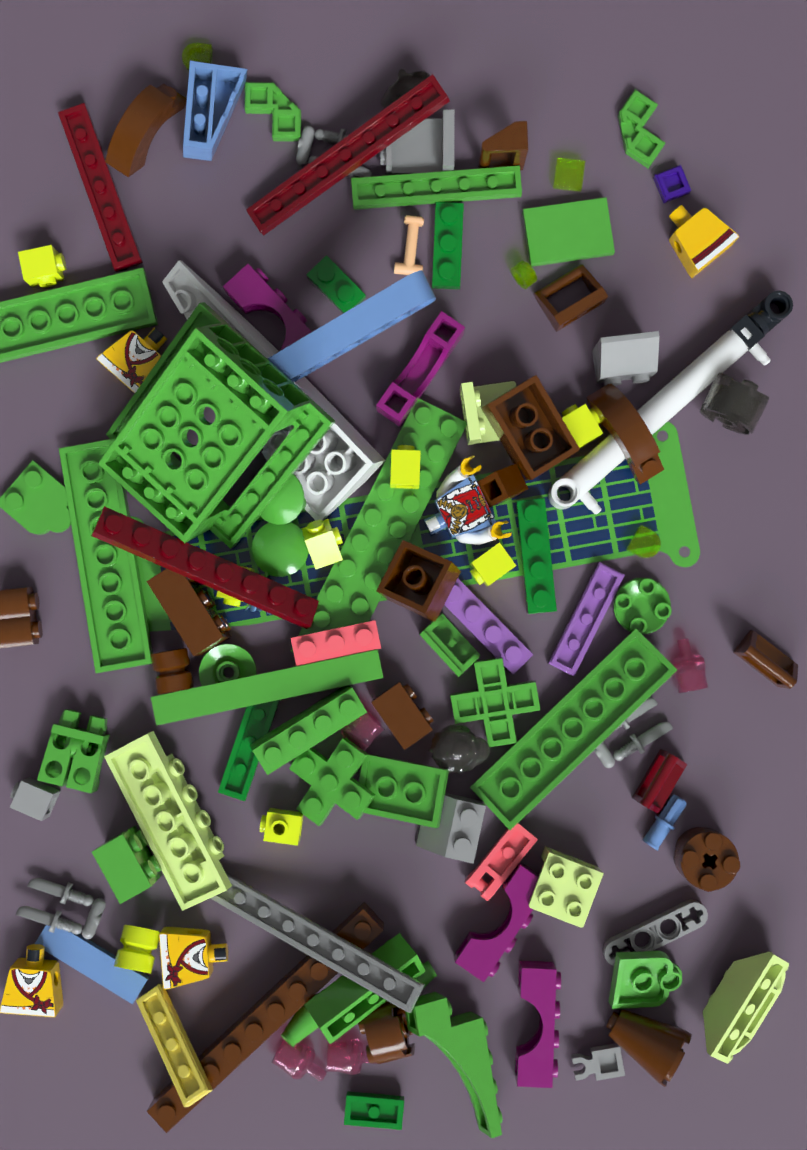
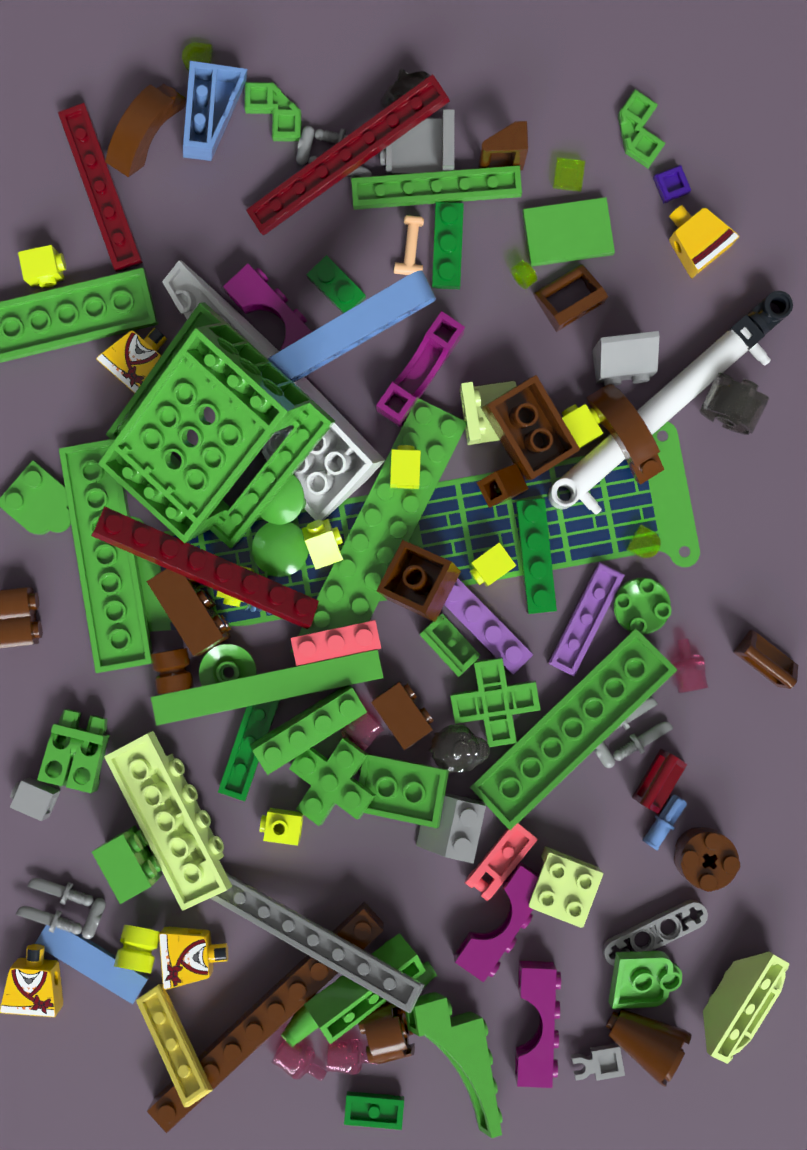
(464, 509): torso -> none

